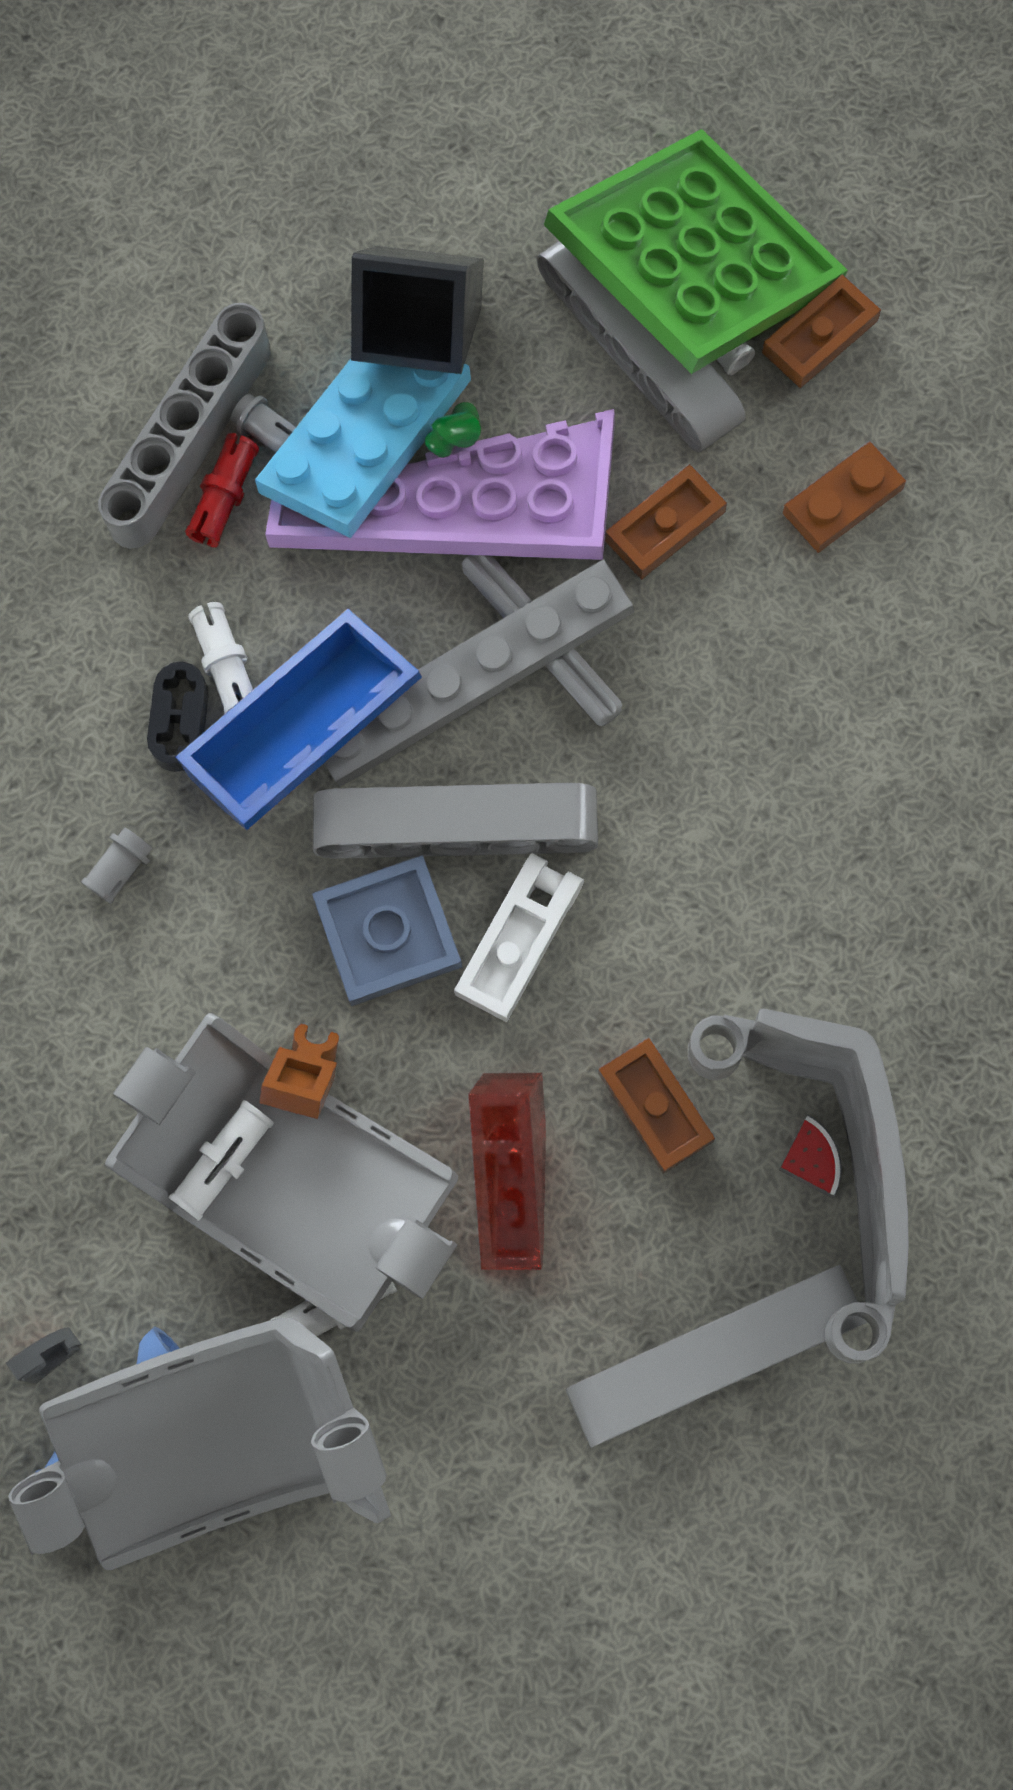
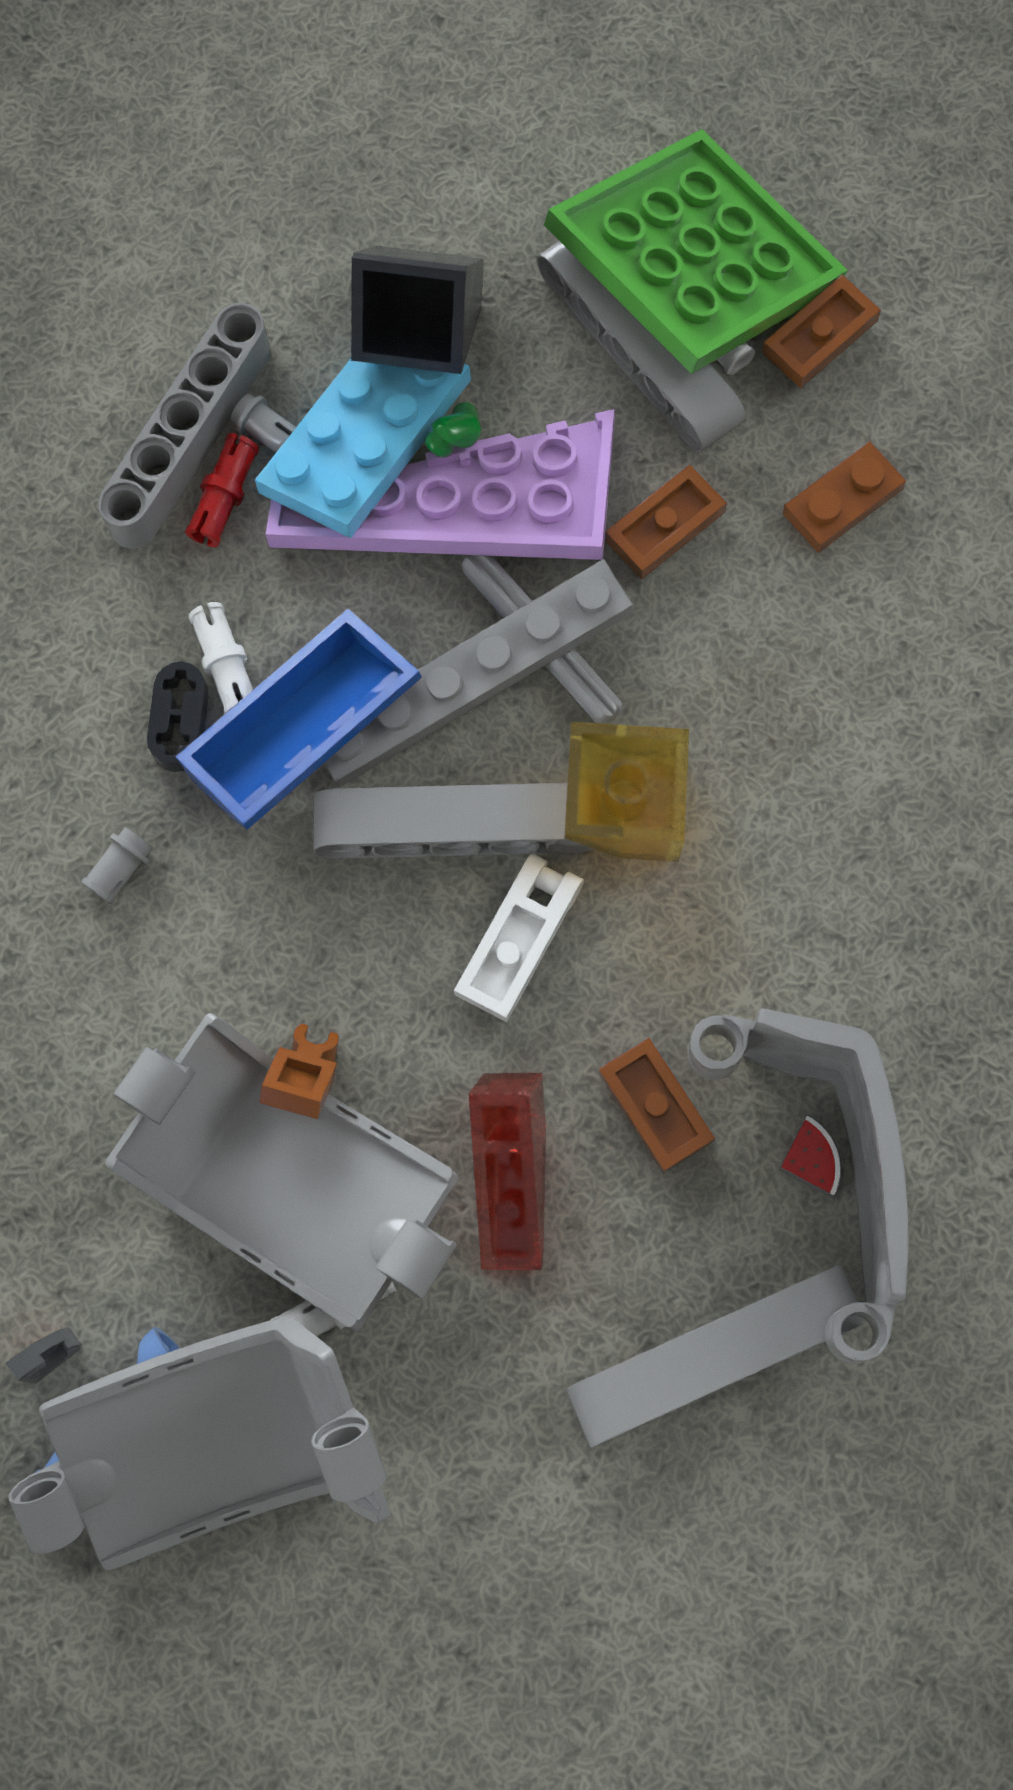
(248, 1126): white pin -> none
(387, 930): sand blue plate -> none
(627, 790): none -> clear yellow slope

